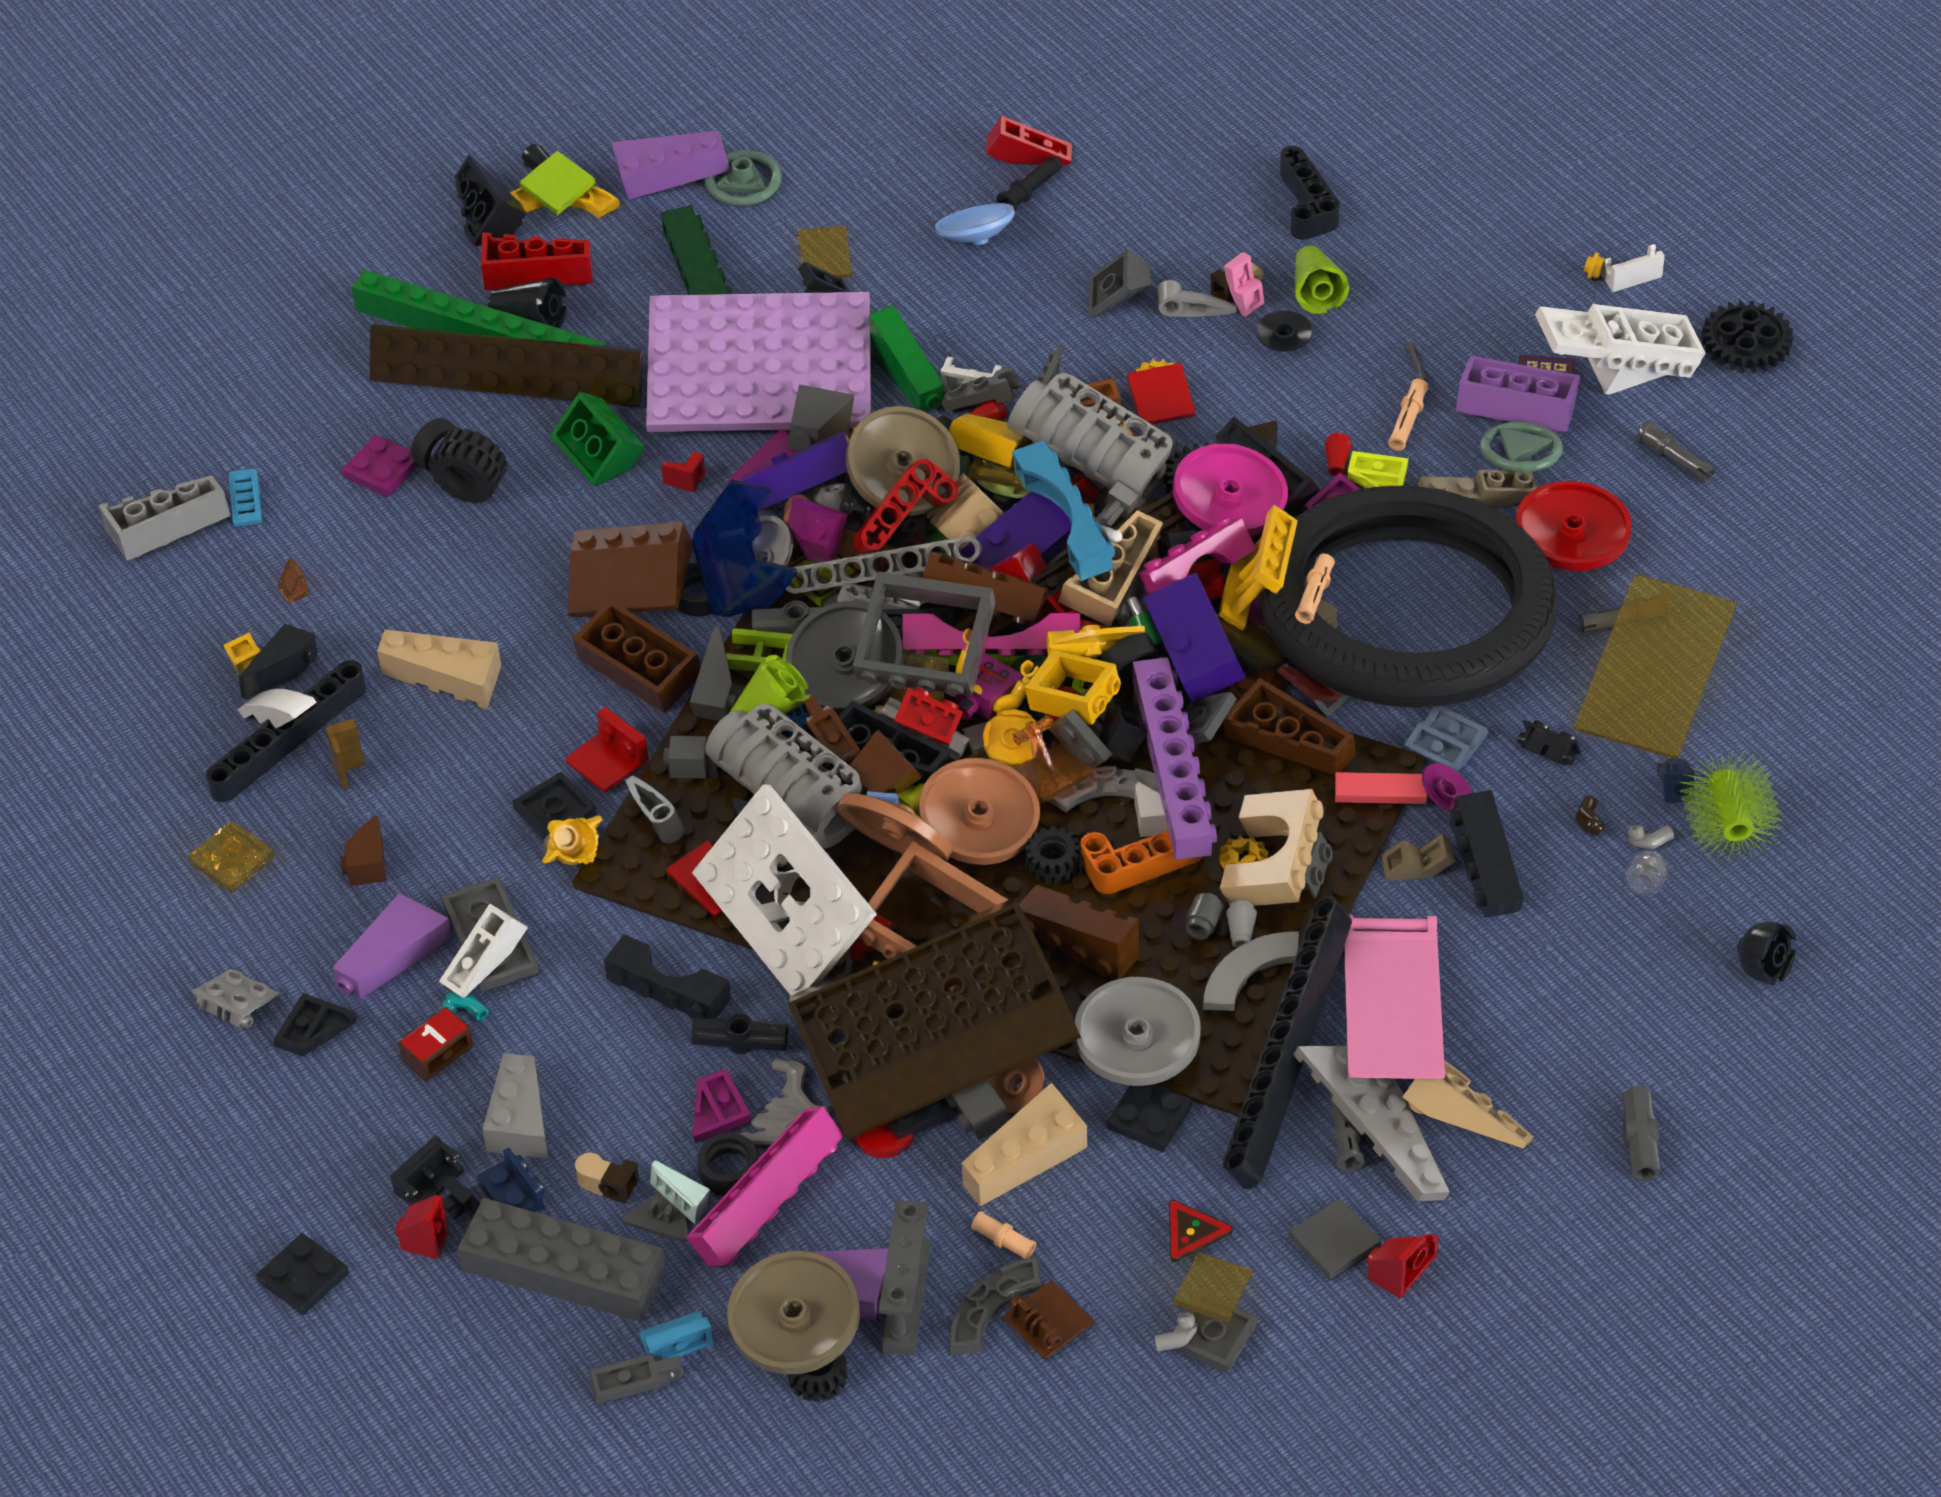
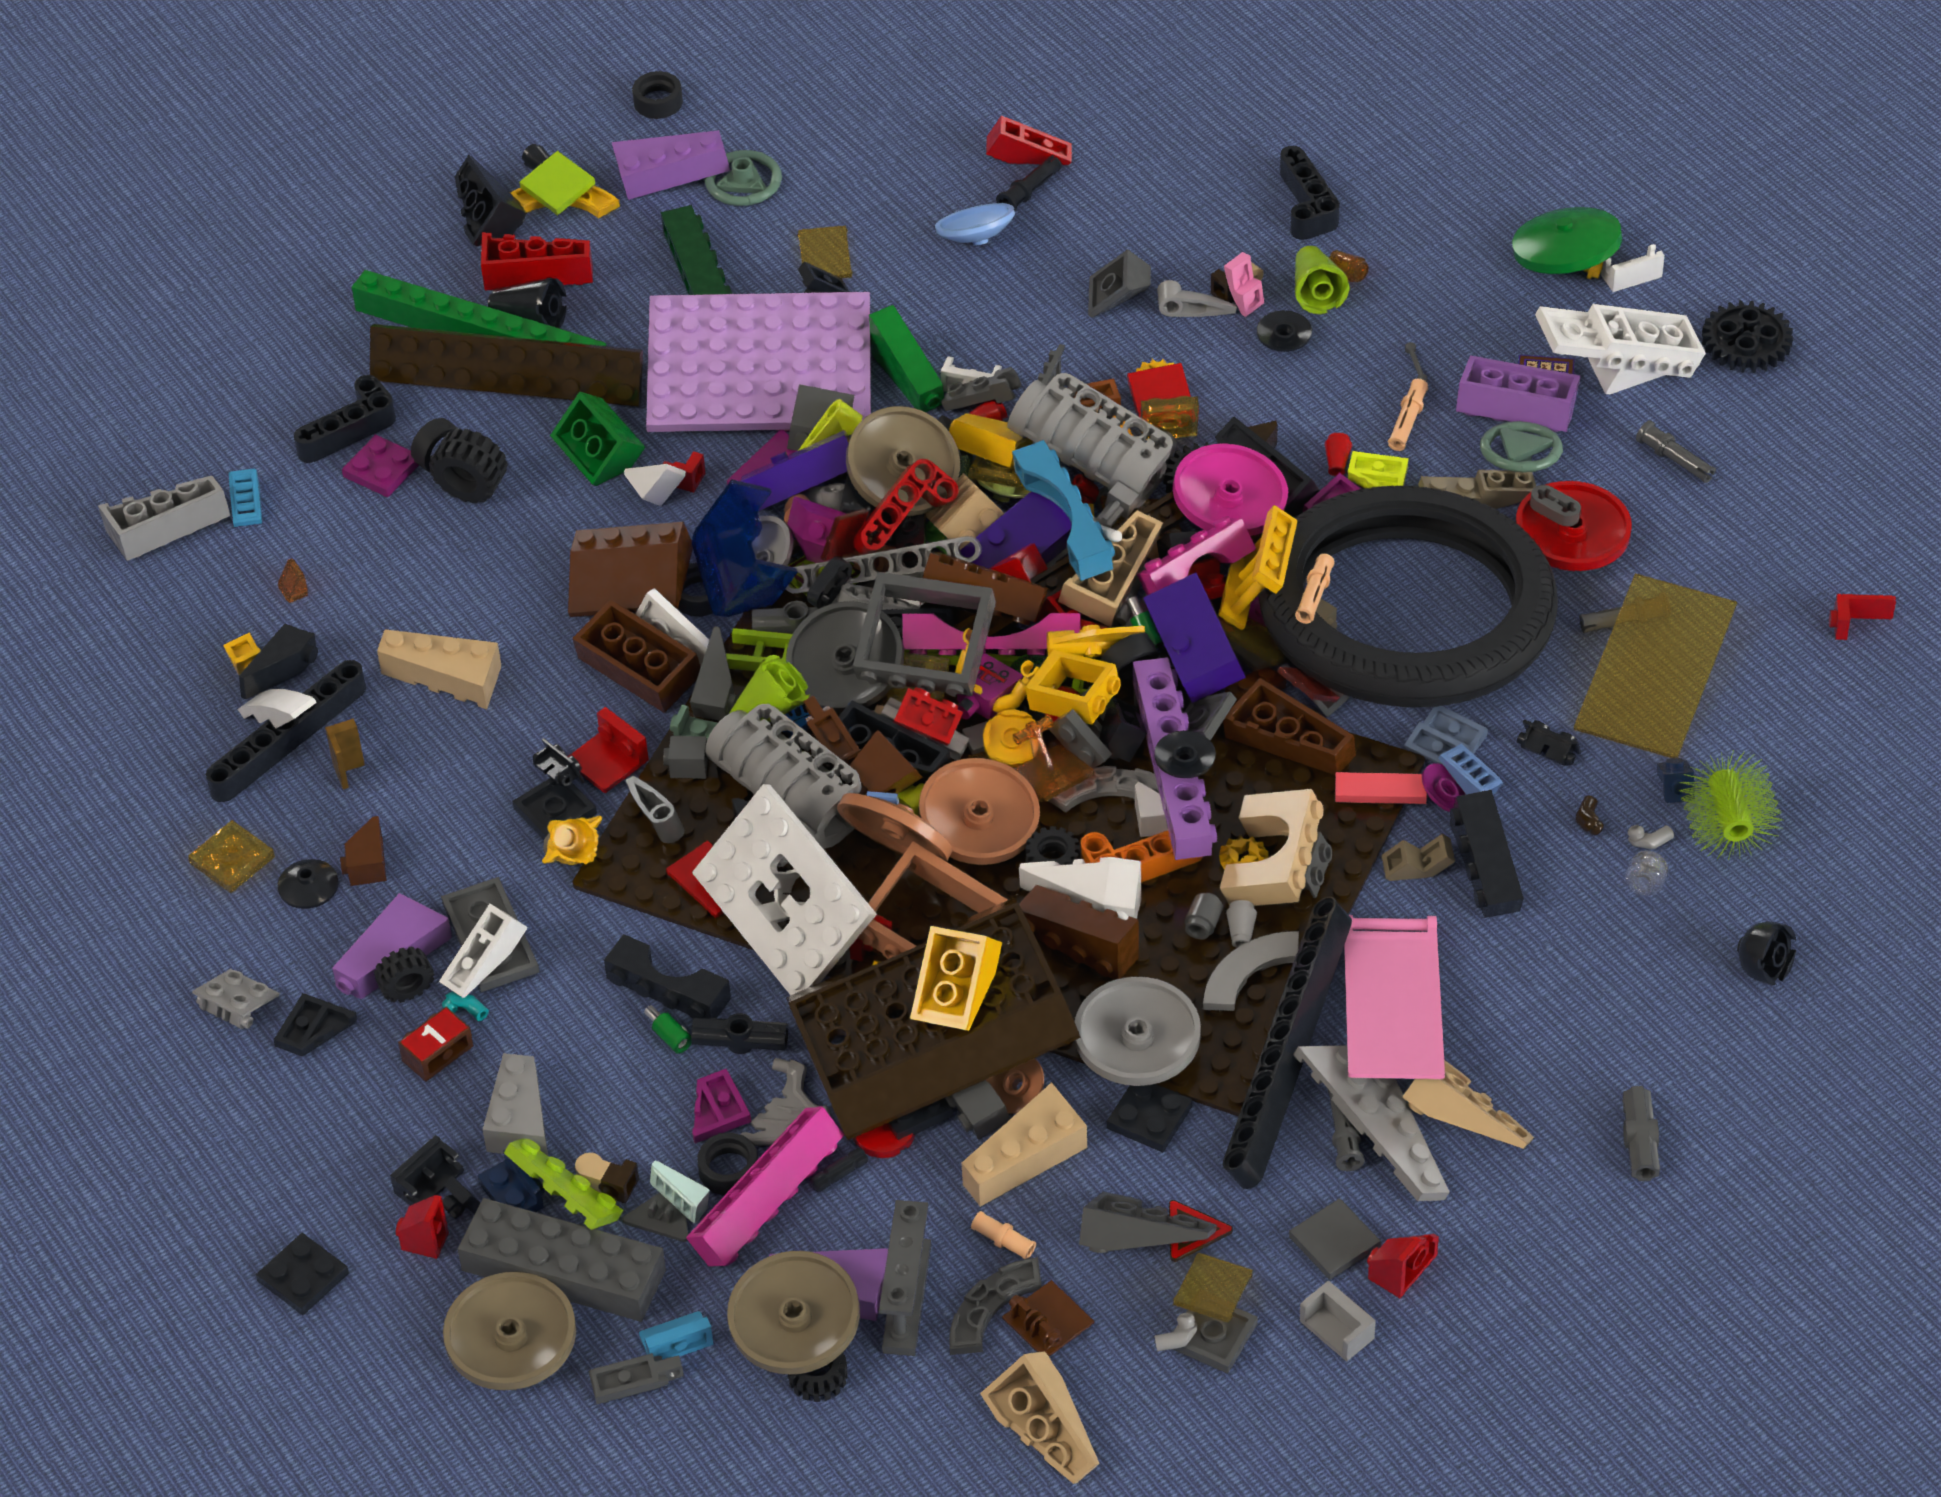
(308, 883): none -> black dish
(349, 424): none -> black beam
(404, 974): none -> black tyre
(509, 1331): none -> dark tan dish
(557, 765): none -> black hinge
(580, 1196): none -> lime wing
(655, 482): none -> white slope
(657, 107): none -> black tyre
(668, 619): none -> white wing
(669, 1030): none -> green piece
(684, 725): none -> sand green bracket
(829, 582): none -> black beam
(835, 419): none -> neon yellow piece
(838, 1169): none -> black axle
(843, 533): none -> clear red piece
(954, 977): none -> yellow slope
(1040, 1410): none -> tan wedge
(1106, 884): none -> white wedge
(1122, 1223): none -> dark grey wedge
(1172, 415): none -> clear yellow plate
(1185, 754): none -> black dish
(1337, 1320): none -> light grey panel
(1352, 265): none -> clear orange cone
(1482, 773): none -> medium blue slope
(1555, 505): none -> dark grey beam
(1567, 240): none -> green dish
(1859, 607): none -> red bracket

